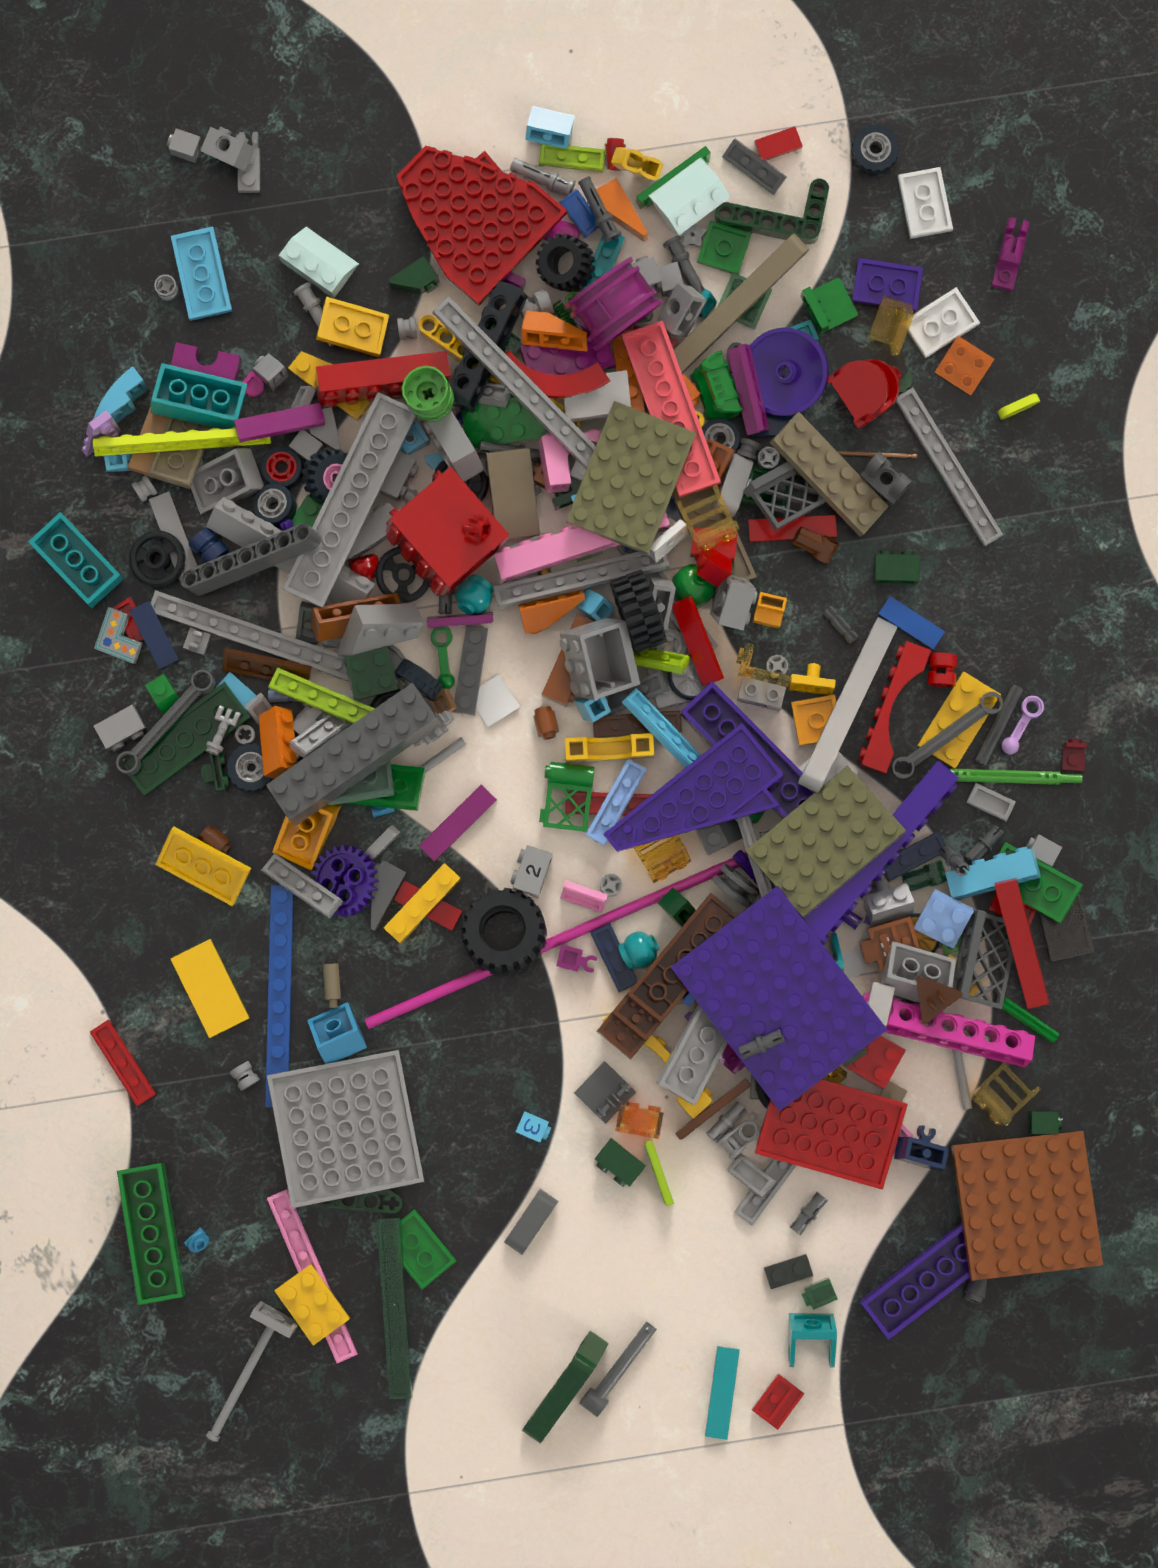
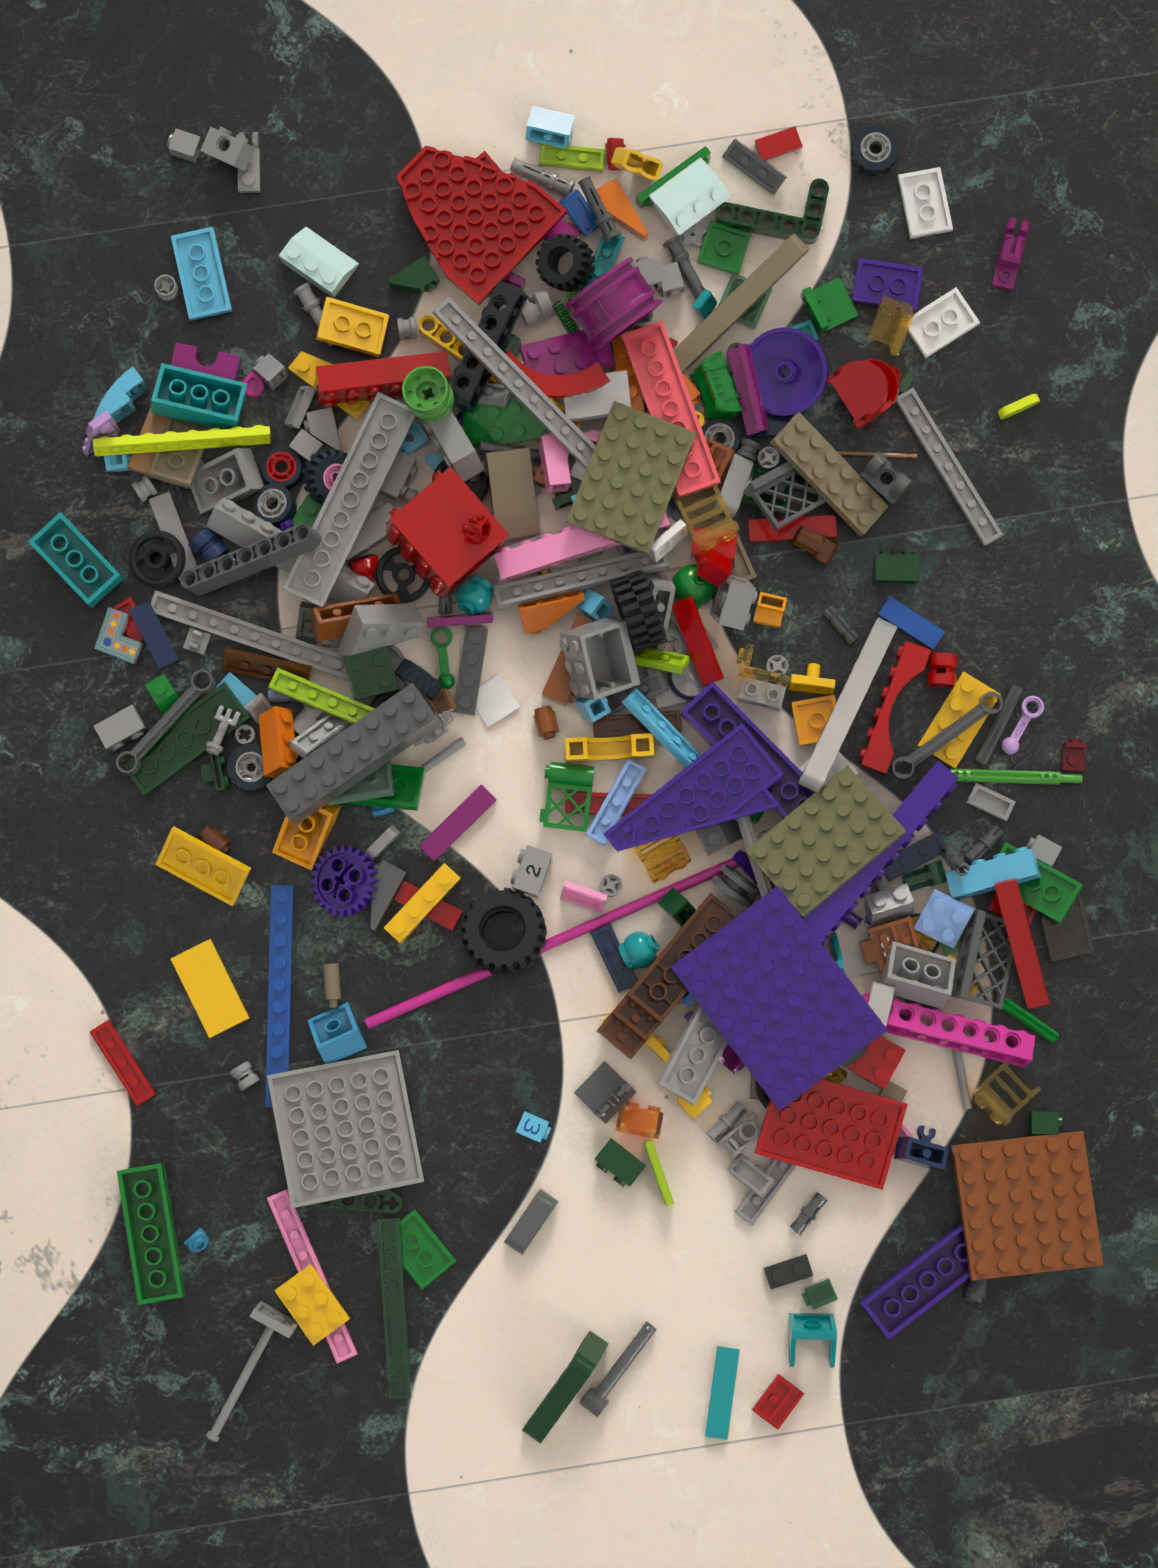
(279, 422): magenta tile -> none
(302, 886): light grey tile -> none
(549, 331): orange slope -> none
(571, 959): magenta plate -> none
(682, 310): light grey brick -> none
(713, 1109): reddish brown tile -> none
(761, 1044): dark grey pin -> none
(934, 997): reddish brown piece -> none
(964, 365): orange hinge -> none

